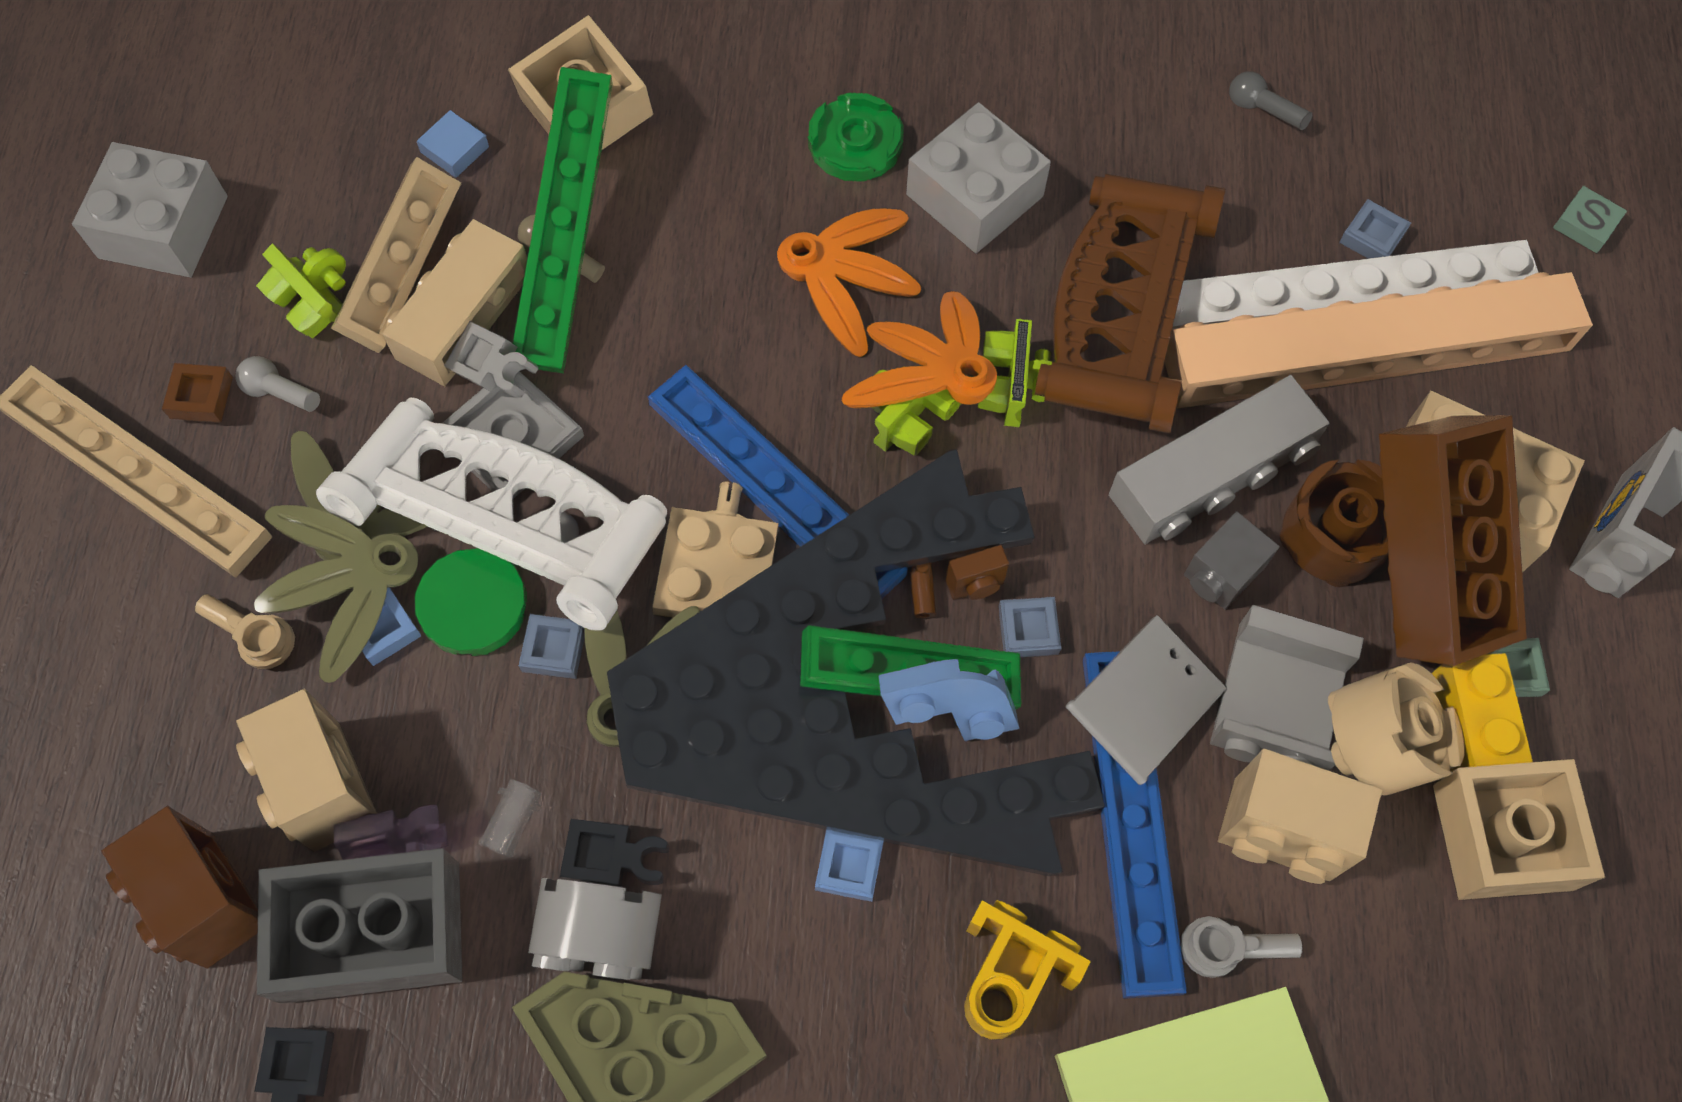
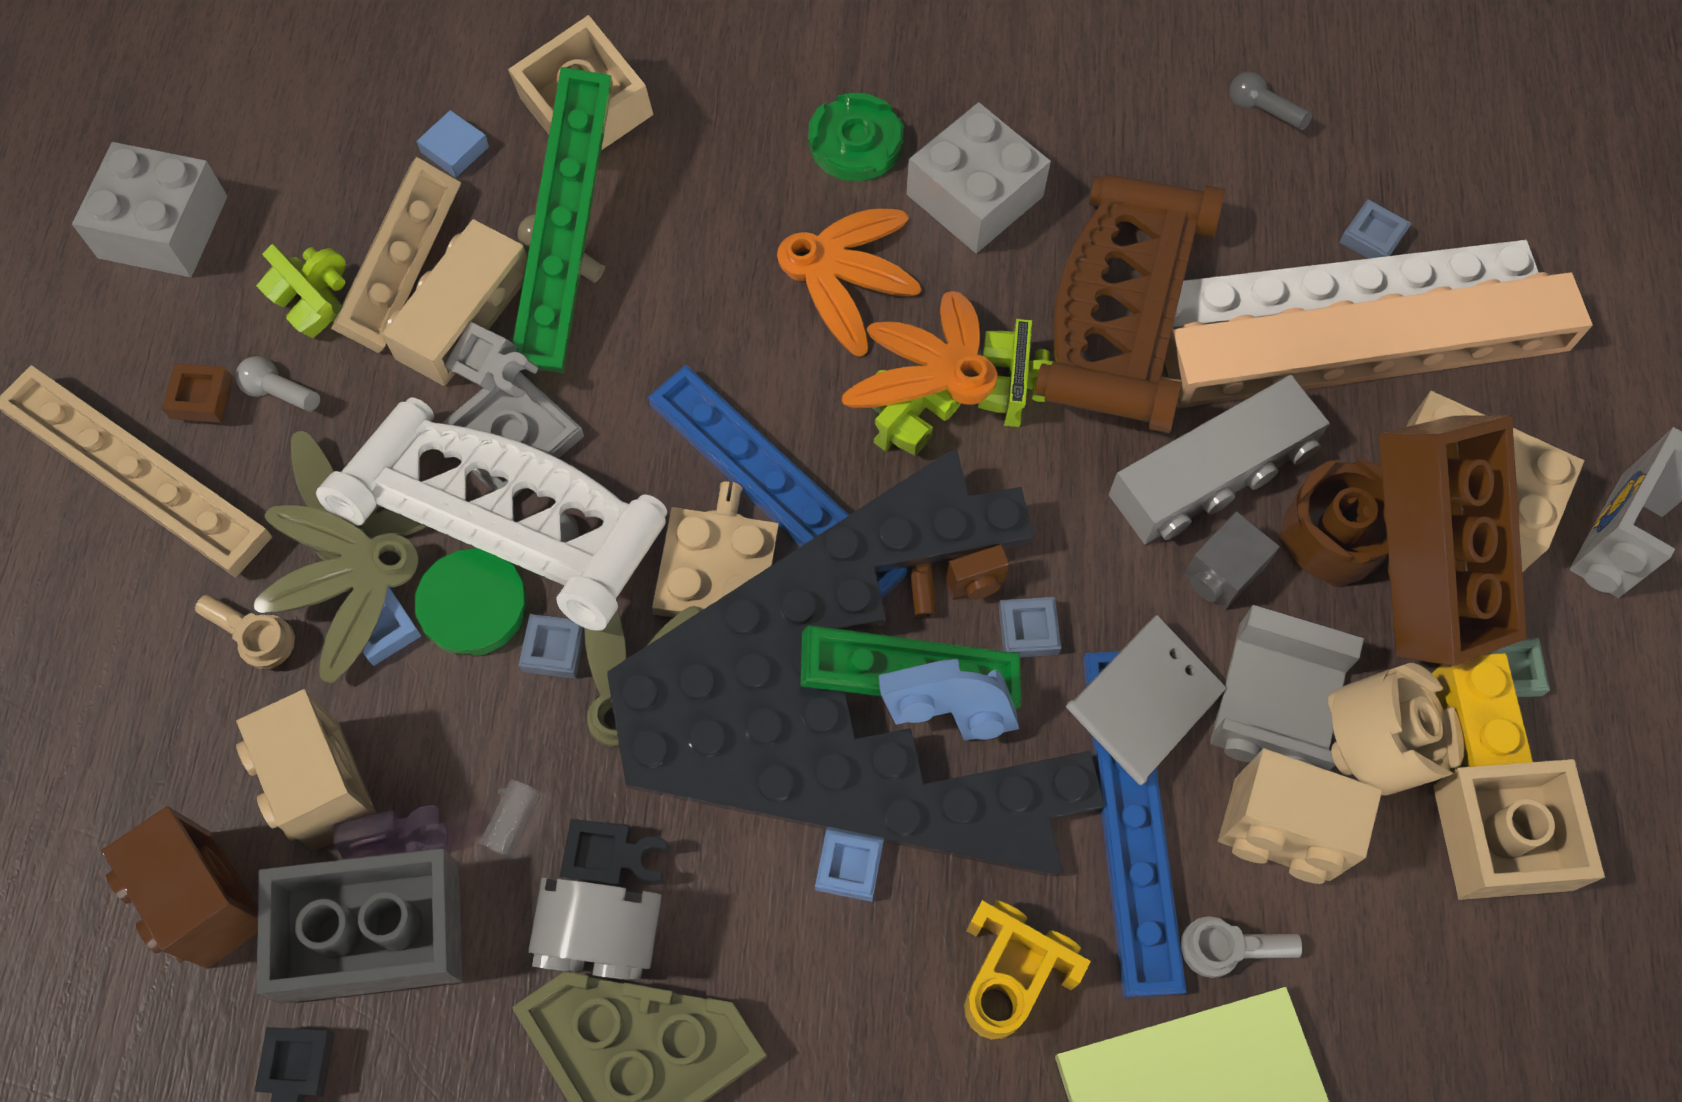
(1590, 219): sand green tile -> none

